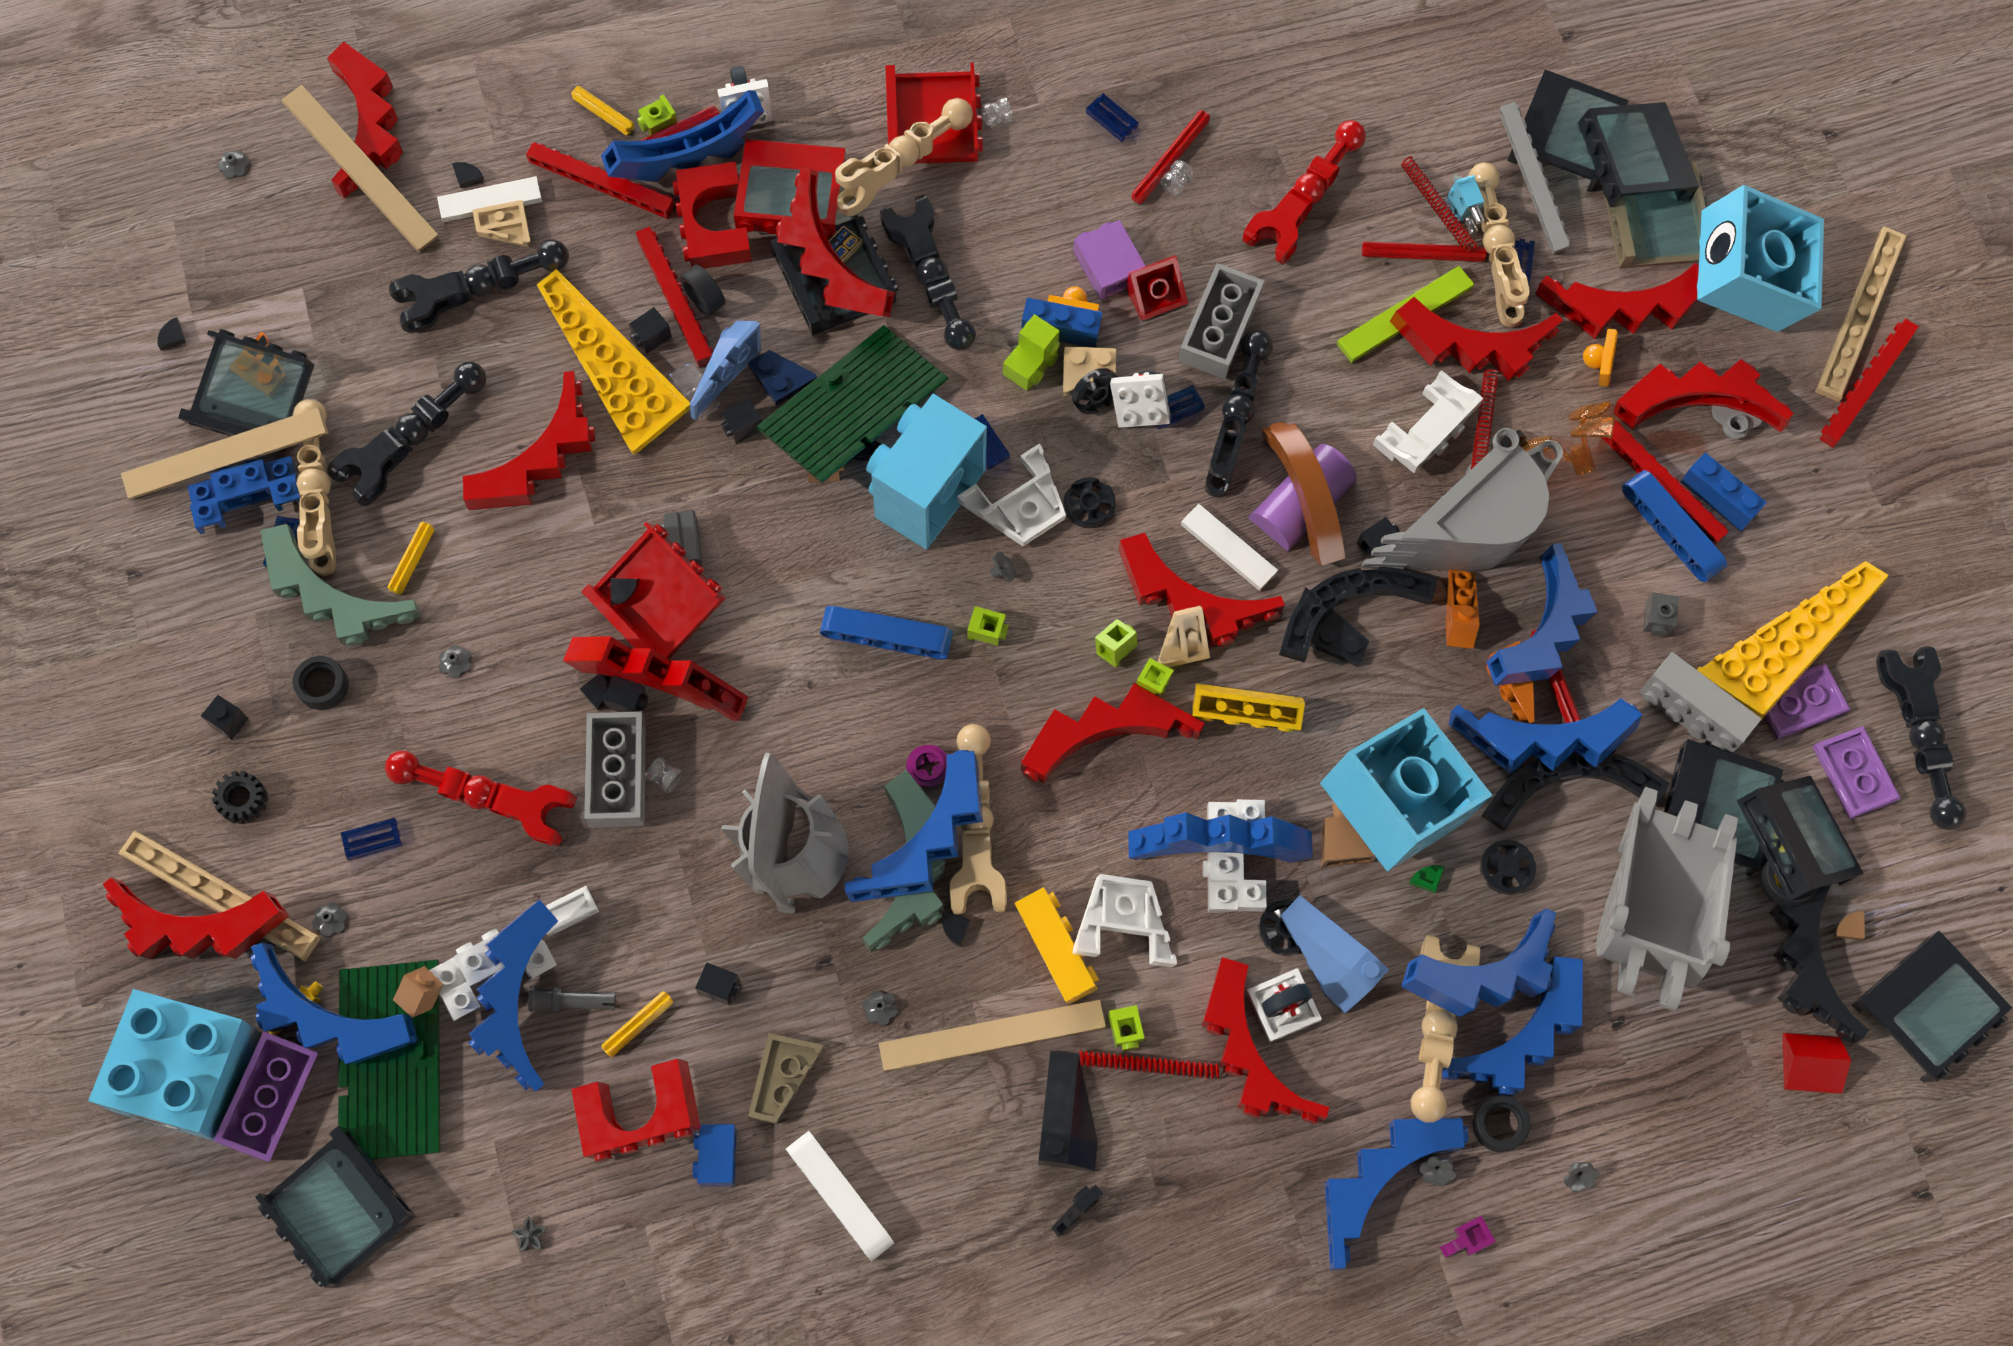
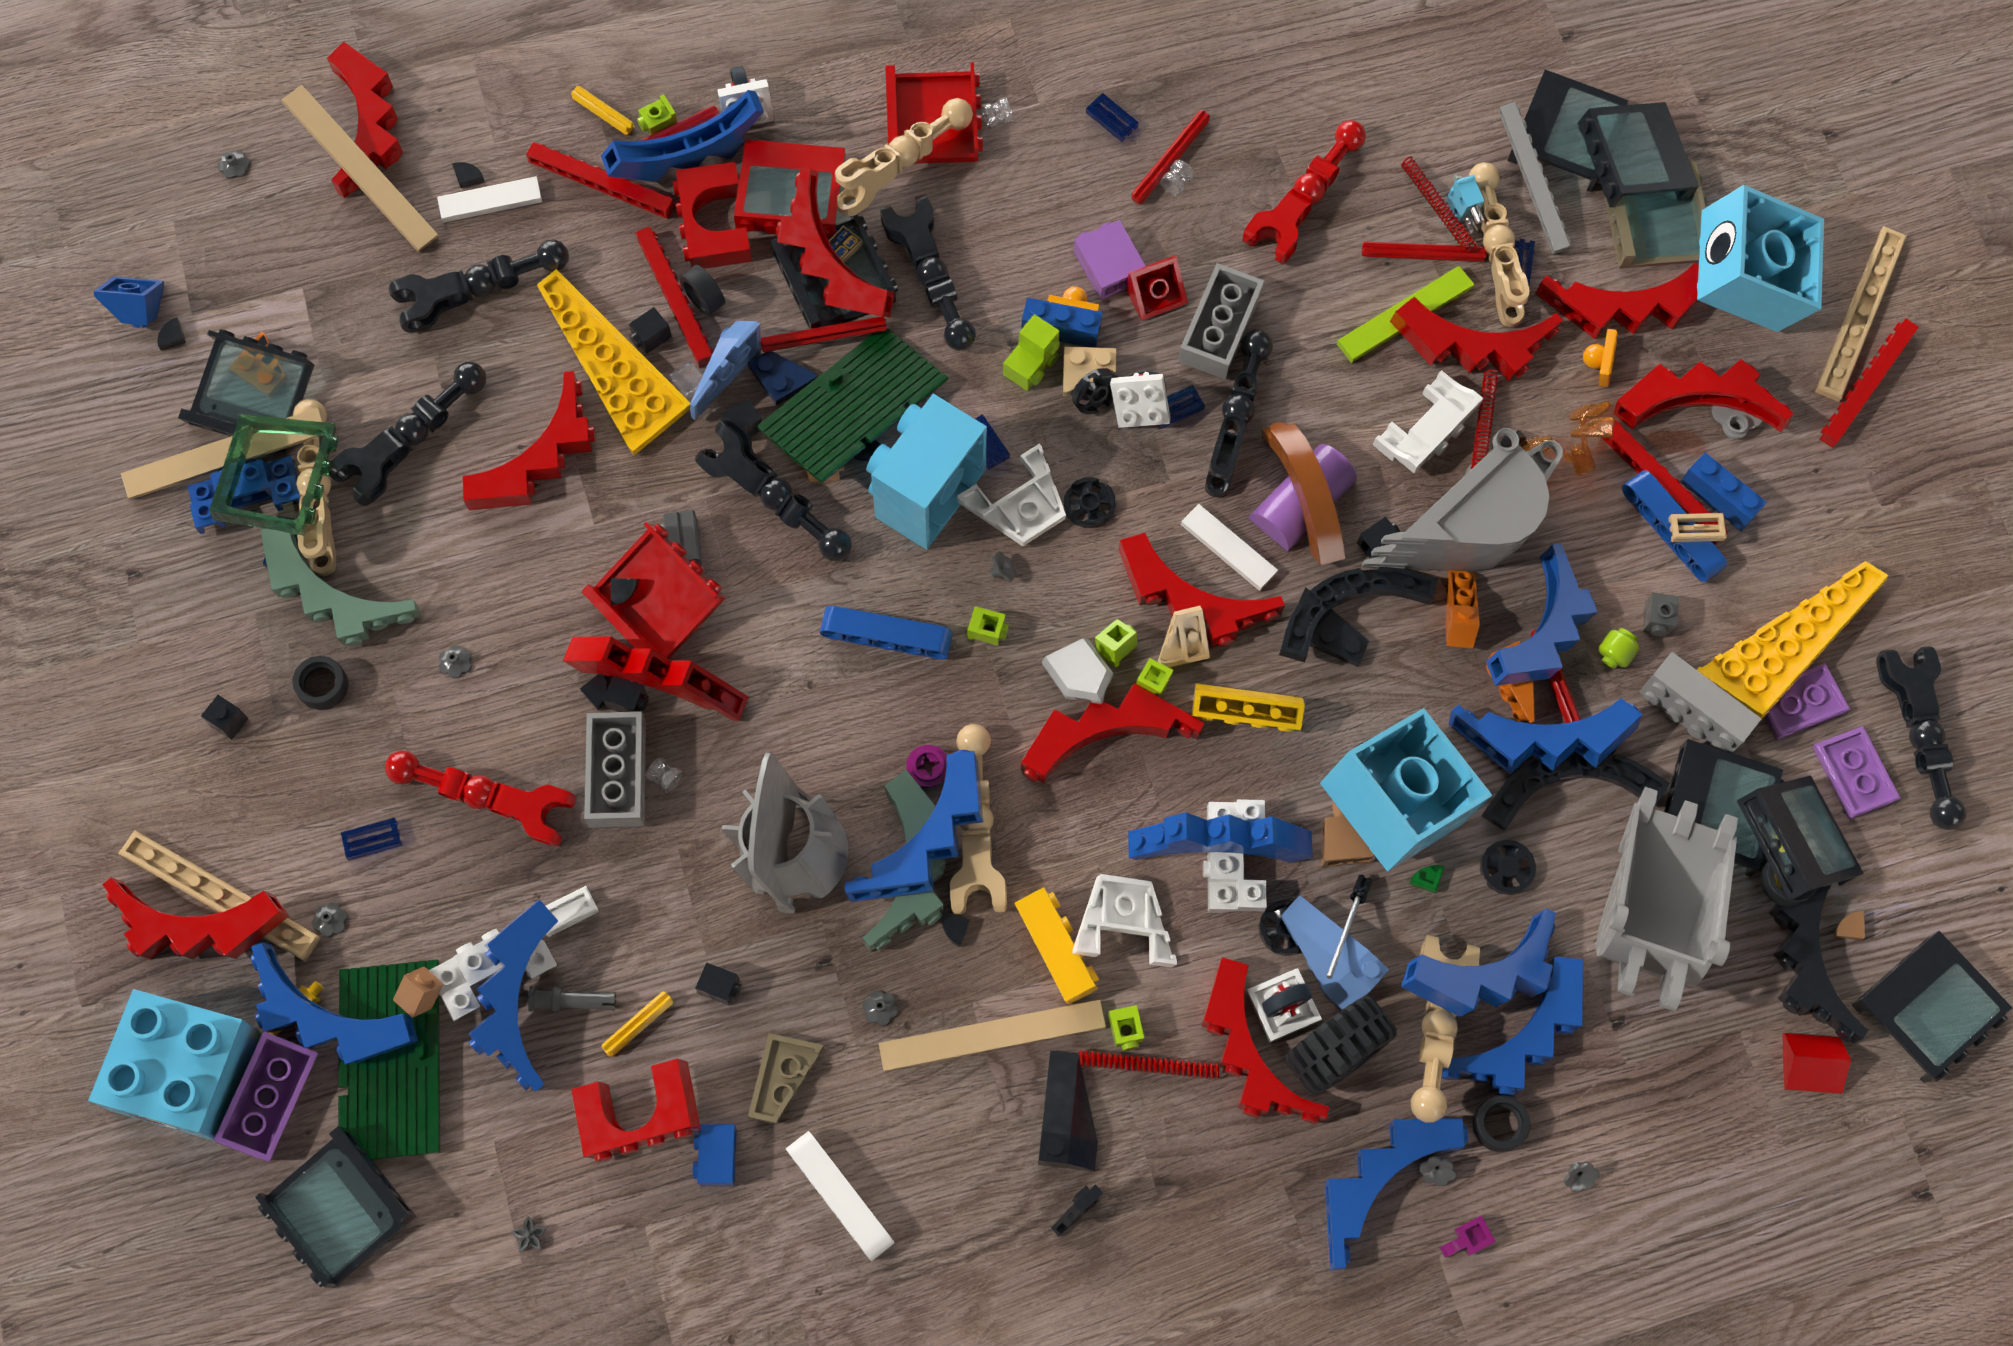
(131, 299): none -> blue slope
(232, 783): black tyre -> none
(235, 459): none -> clear green windscreen
(411, 558): yellow axle -> none
(503, 223): tan wing -> none
(775, 493): none -> black piece
(823, 334): none -> red axle
(1079, 671): none -> tile
(1341, 1045): none -> black tyre
(1358, 897): none -> piece
(1619, 648): none -> lime head
(1674, 519): none -> tan tile

